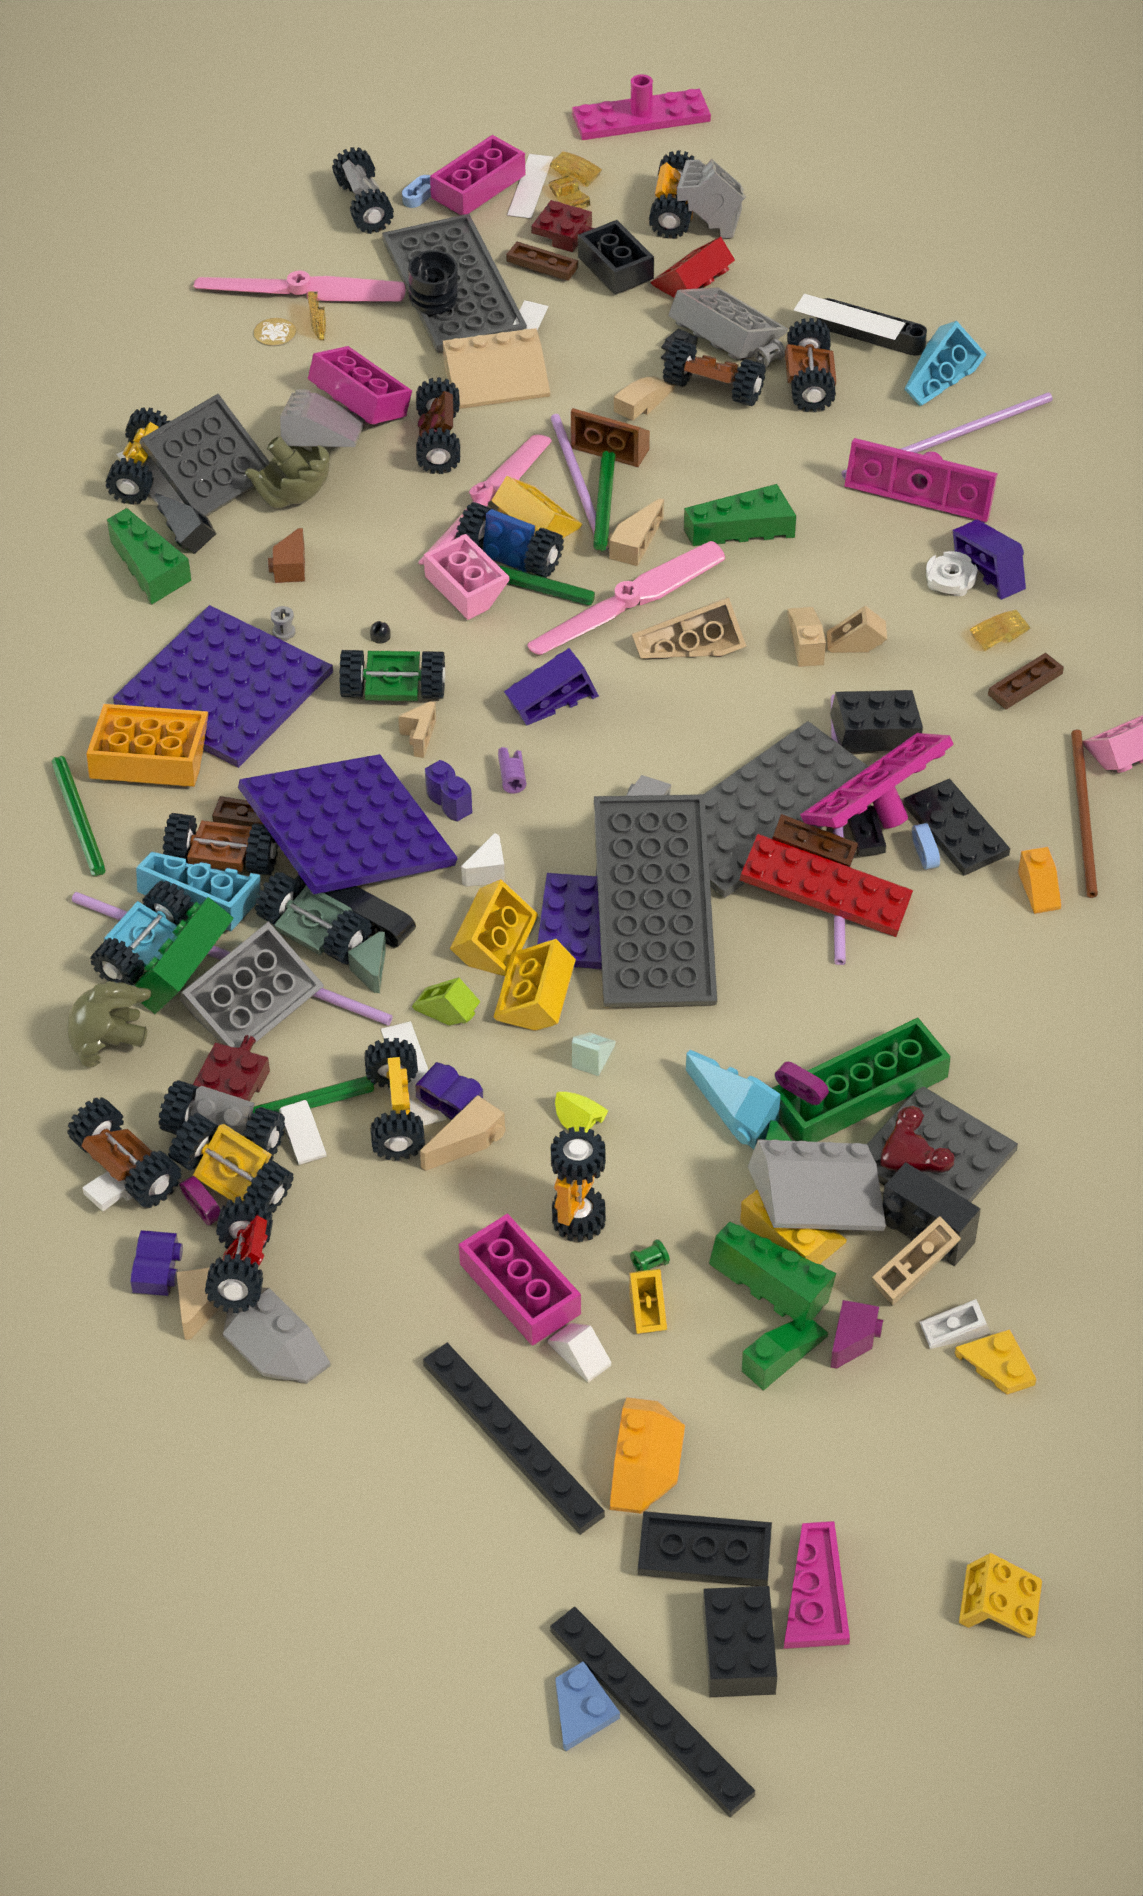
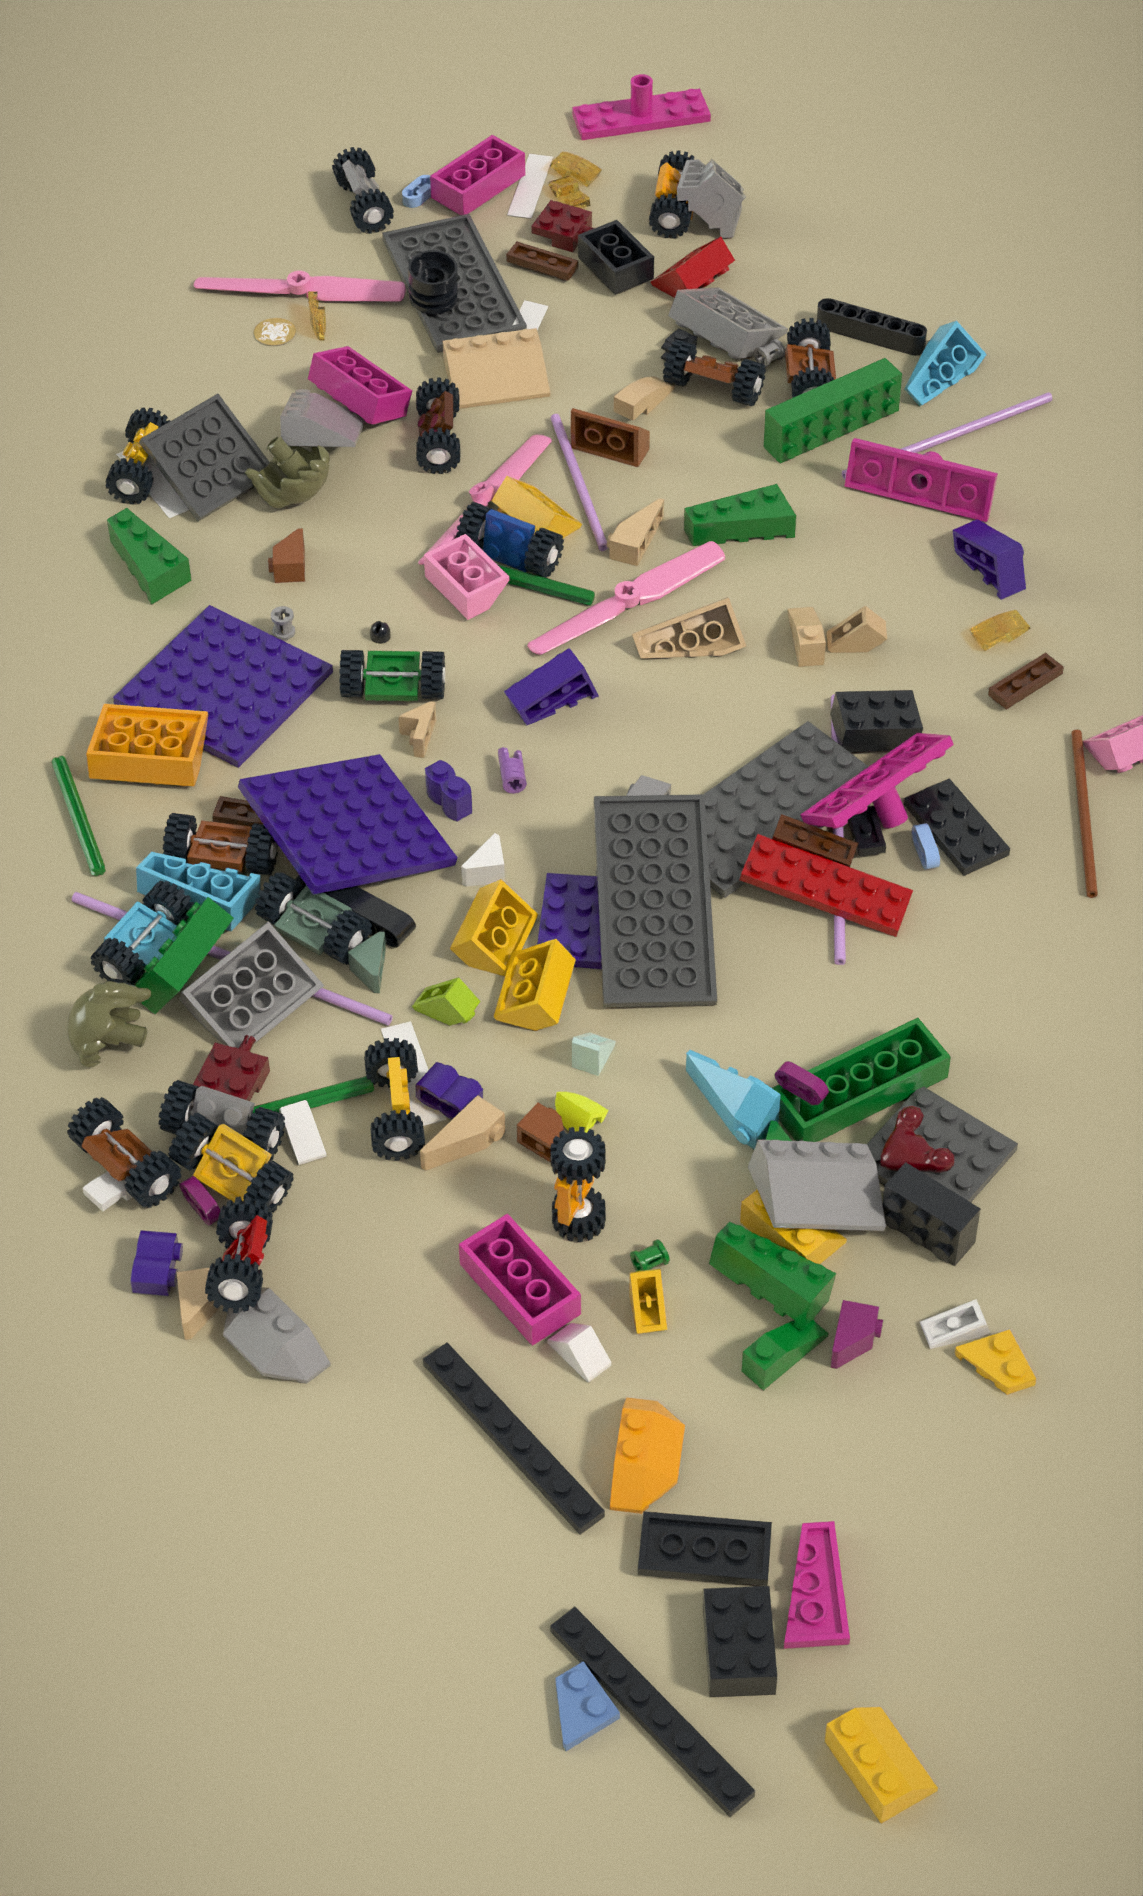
(188, 524): black slope -> none
(539, 1129): none -> dark orange slope
(604, 501): green axle -> none
(832, 410): none -> green brick
(849, 316): white sticker -> none
(878, 1761): none -> yellow slope
(915, 1261): tan slope -> none
(939, 578): white plate -> none
(1000, 1593): yellow bracket -> none
(1040, 879): light orange slope -> none

